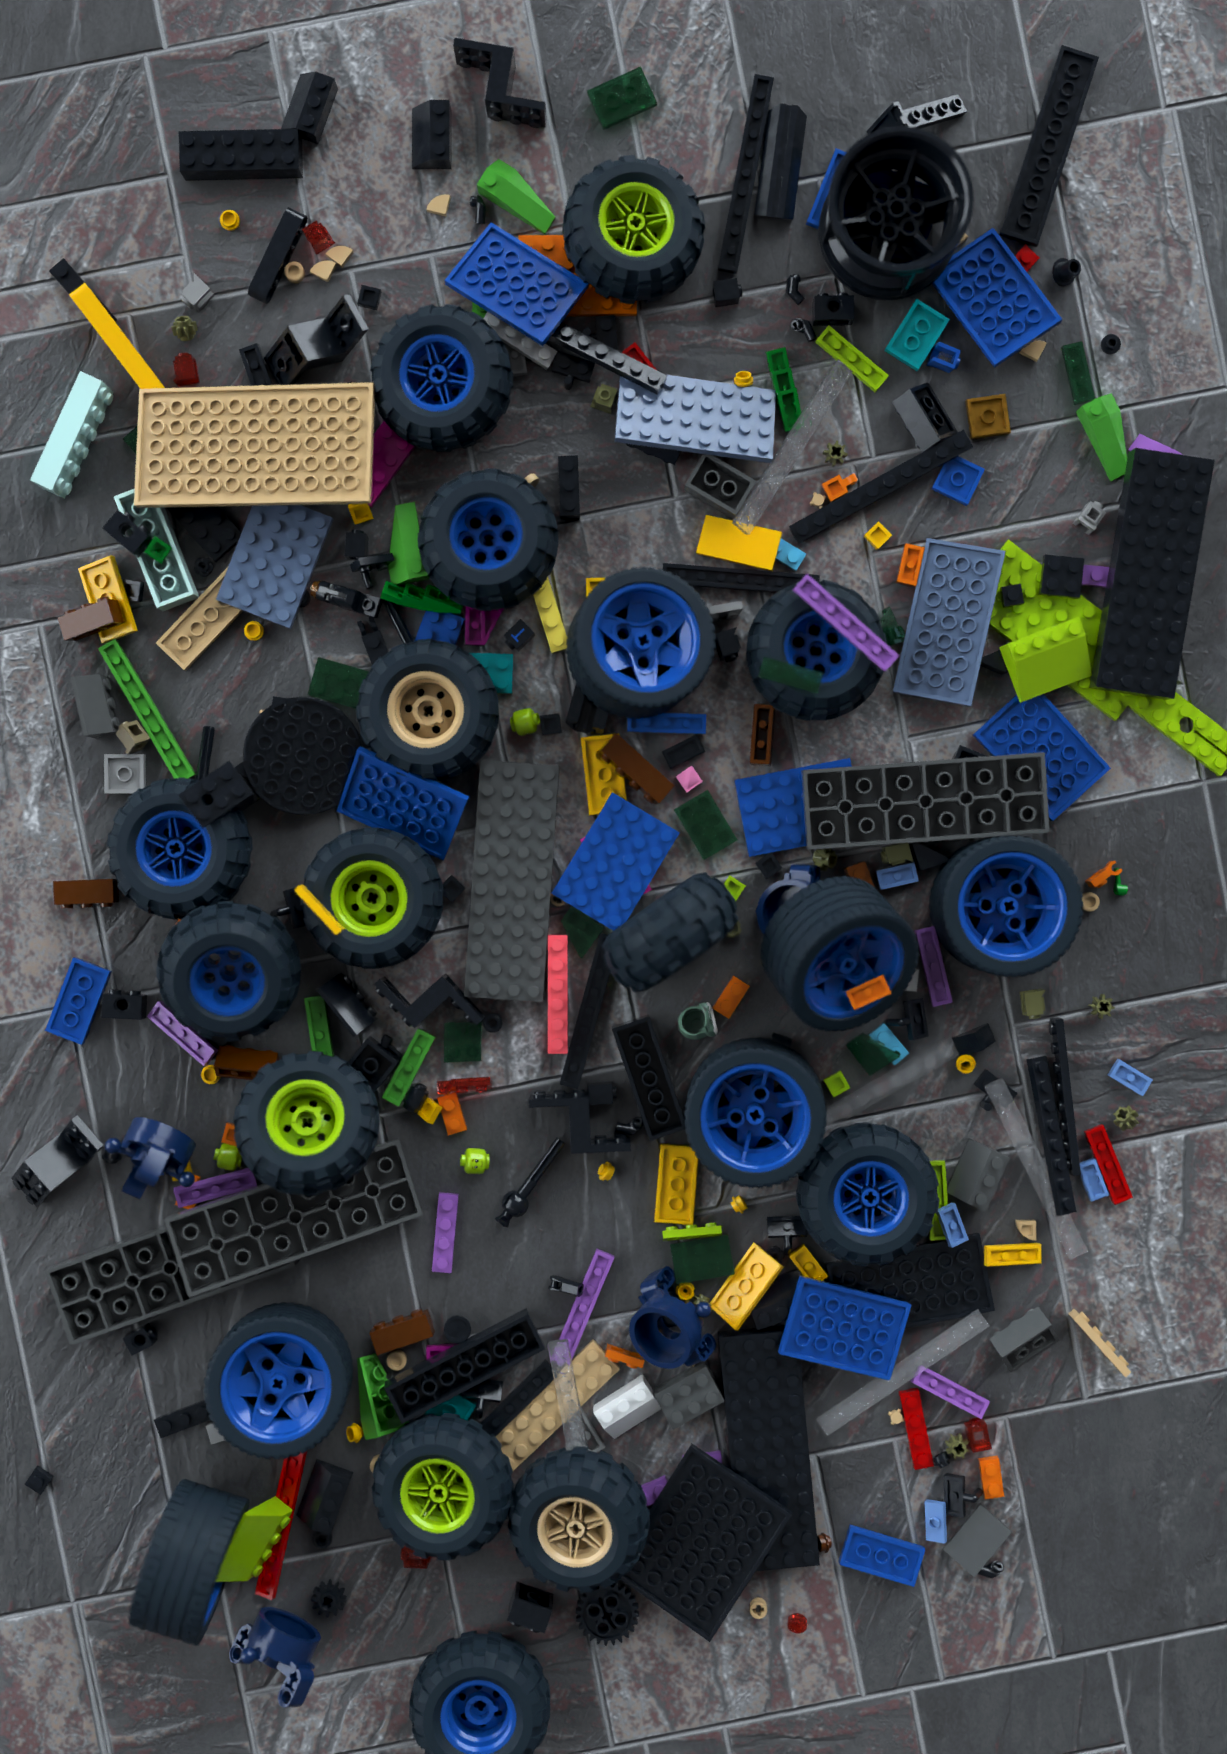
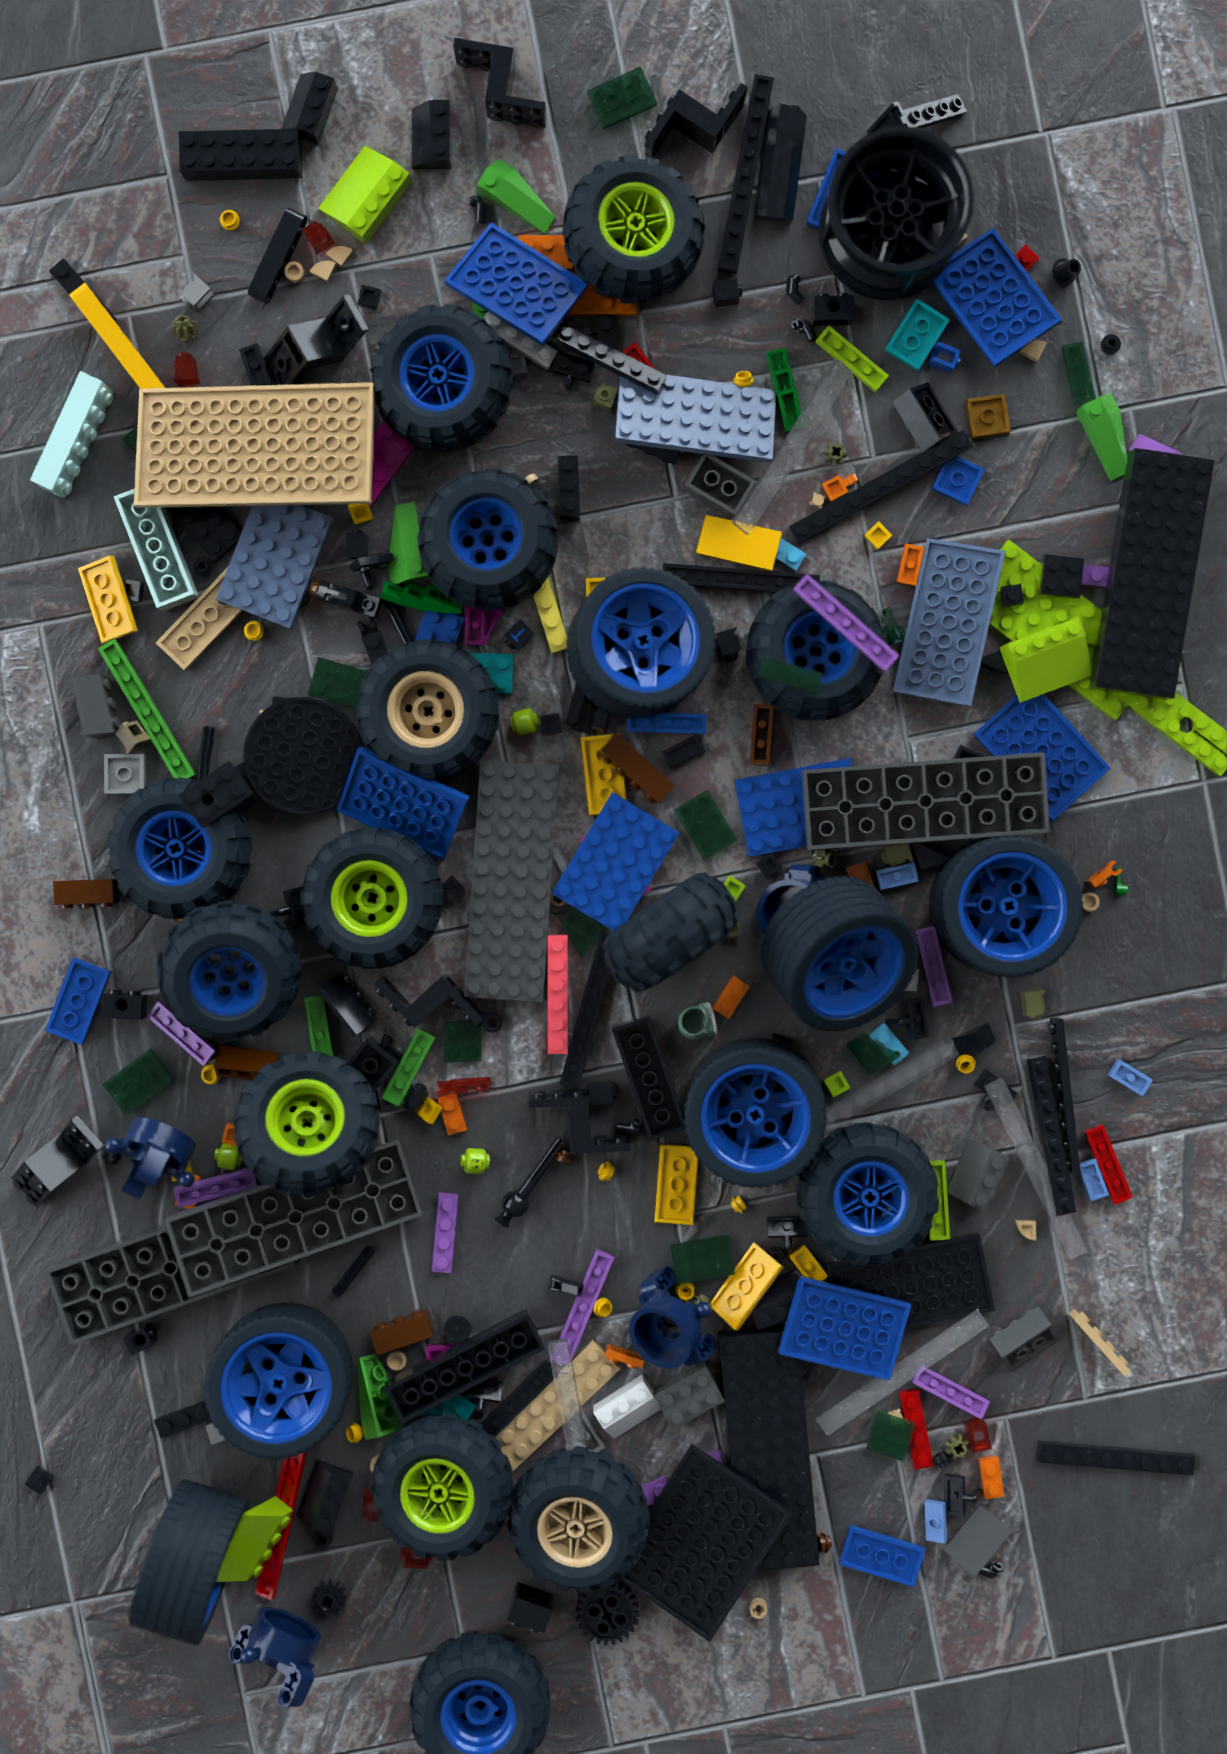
(90, 619): brick -> none
(117, 528): black brick -> none
(138, 1081): none -> clear green plate
(157, 549): green tile -> none
(319, 909): yellow tile -> none
(353, 1271): none -> black axle
(366, 194): none -> lime slope
(369, 1509): none -> clear red window
(439, 205): tan tile -> none
(564, 1157): none -> reddish brown plate
(602, 1307): none -> yellow plate
(689, 779): bright pink tile -> none
(691, 1232): lime plate -> none
(695, 120): none -> black bracket
(727, 610): light grey plate -> none
(797, 1623): clear red tile -> none
(868, 992): orange plate -> none
(890, 1435): none -> clear green plate
(952, 1225): medium blue plate -> none
(1012, 1254): yellow tile -> none
(1049, 146): black plate -> none
(1090, 516): light grey window -> none
(1096, 1006): olive gear -> none
(1115, 1458): none -> black plate
(1126, 1118): olive gear -> none

